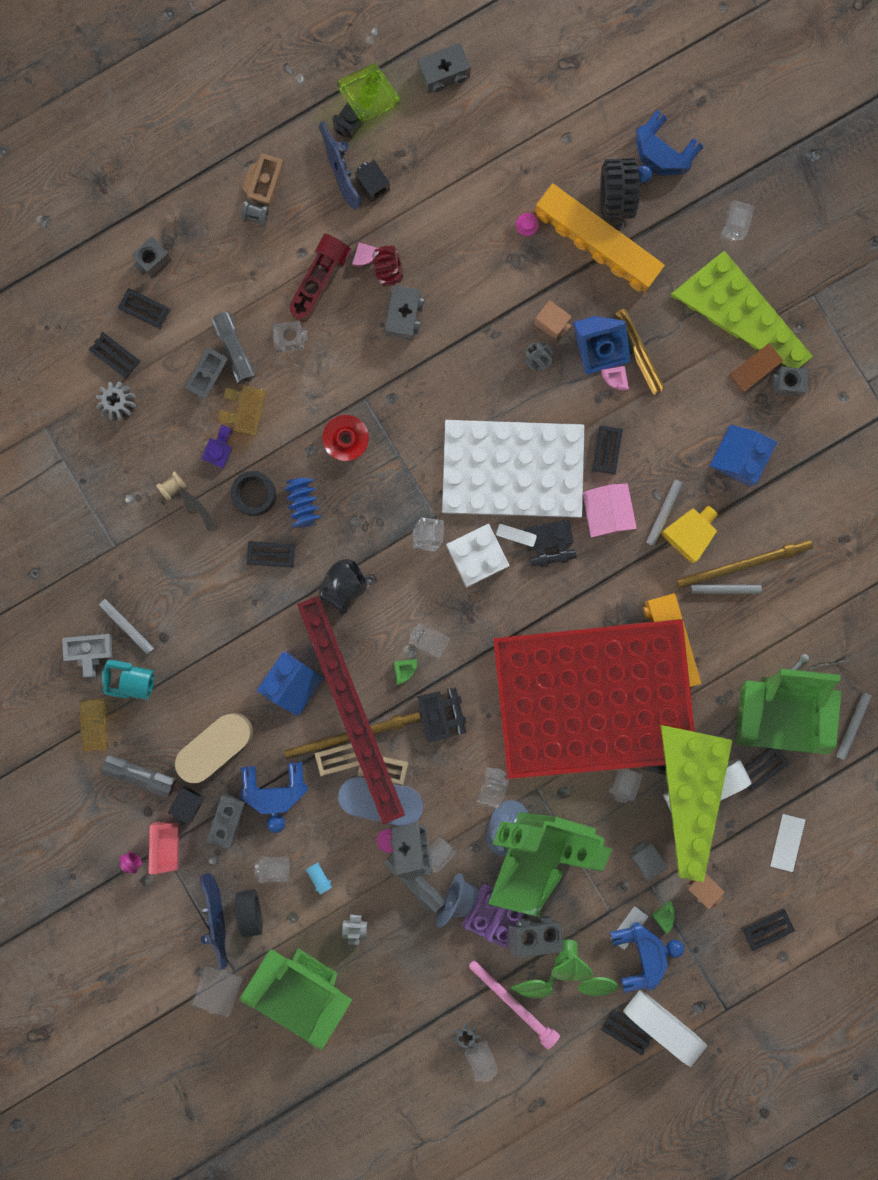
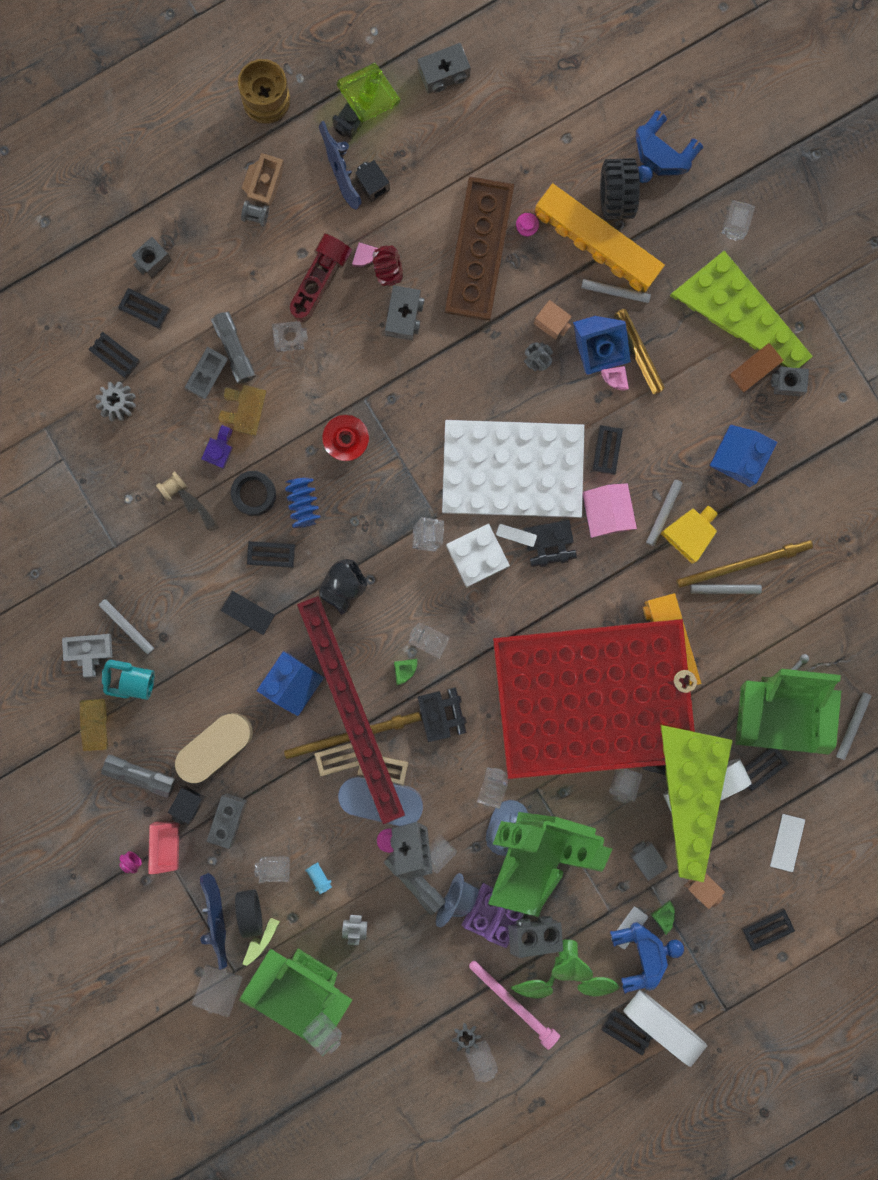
(247, 612): none -> black slope
(257, 945): none -> yellowish green slope
(263, 79): none -> pearl gold wheel
(273, 799): blue connector -> none
(323, 1034): none -> clear brick
(479, 248): none -> reddish brown plate
(616, 291): none -> light grey bar
(682, 674): none -> tan bush

